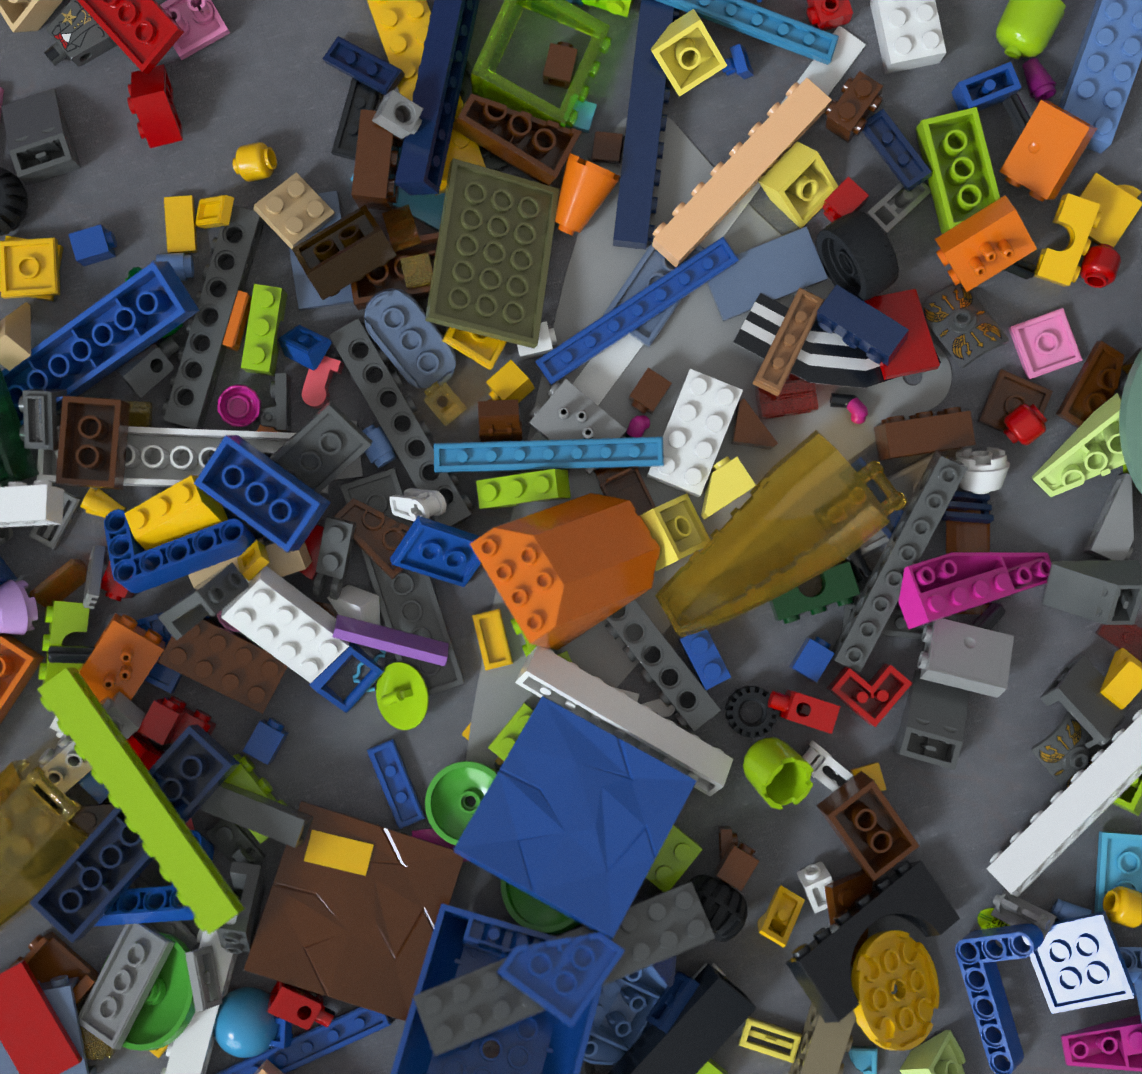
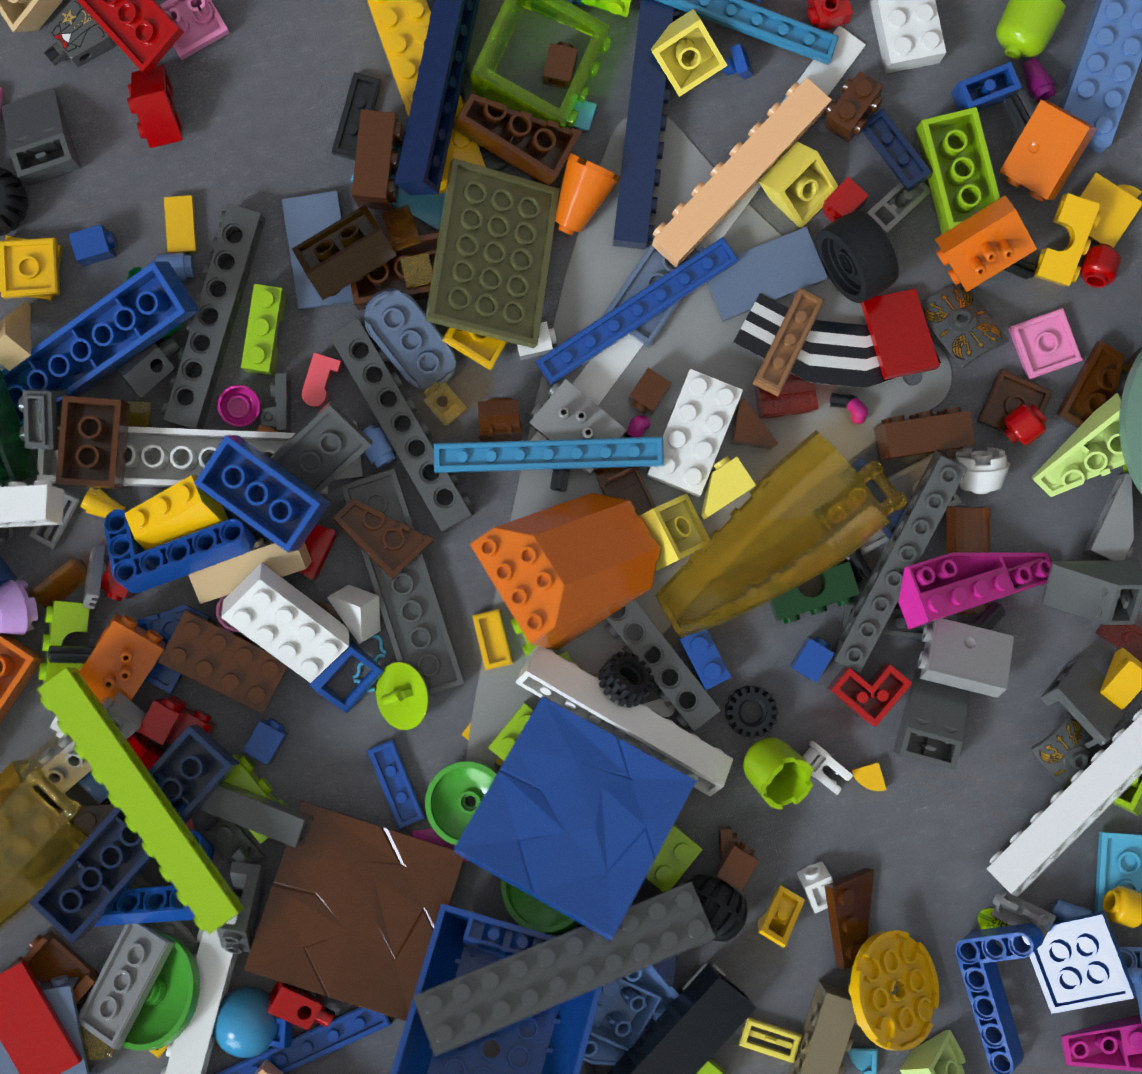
(204, 599): dark grey panel -> none
(204, 978): light grey tile -> none
(214, 211): yellow tile -> none
(237, 321): orange tile -> none
(253, 560): yellow tile -> none
(254, 161): yellow head -> none
(294, 210): tan plate -> none
(304, 346): blue slope -> none
(334, 555): dark grey hinge -> none
(338, 852): yellow sticker -> none
(363, 66): dark blue tile -> none
(387, 119): light grey brick -> none
(391, 640): medium lavender tile -> none
(418, 503): white piece -> none
(437, 552): blue tile -> none
(509, 383): yellow brick -> none
(523, 488): lime arch -> none
(562, 972): blue plate -> none
(607, 147): reddish brown tile -> none
(618, 687): none -> black tyre
(672, 1002): dark blue tile -> none
(813, 711): red torso -> none
(825, 962): black arch -> none
(861, 325): dark blue brick -> none
(867, 825): reddish brown brick -> none
(978, 503): dark blue tile -> none

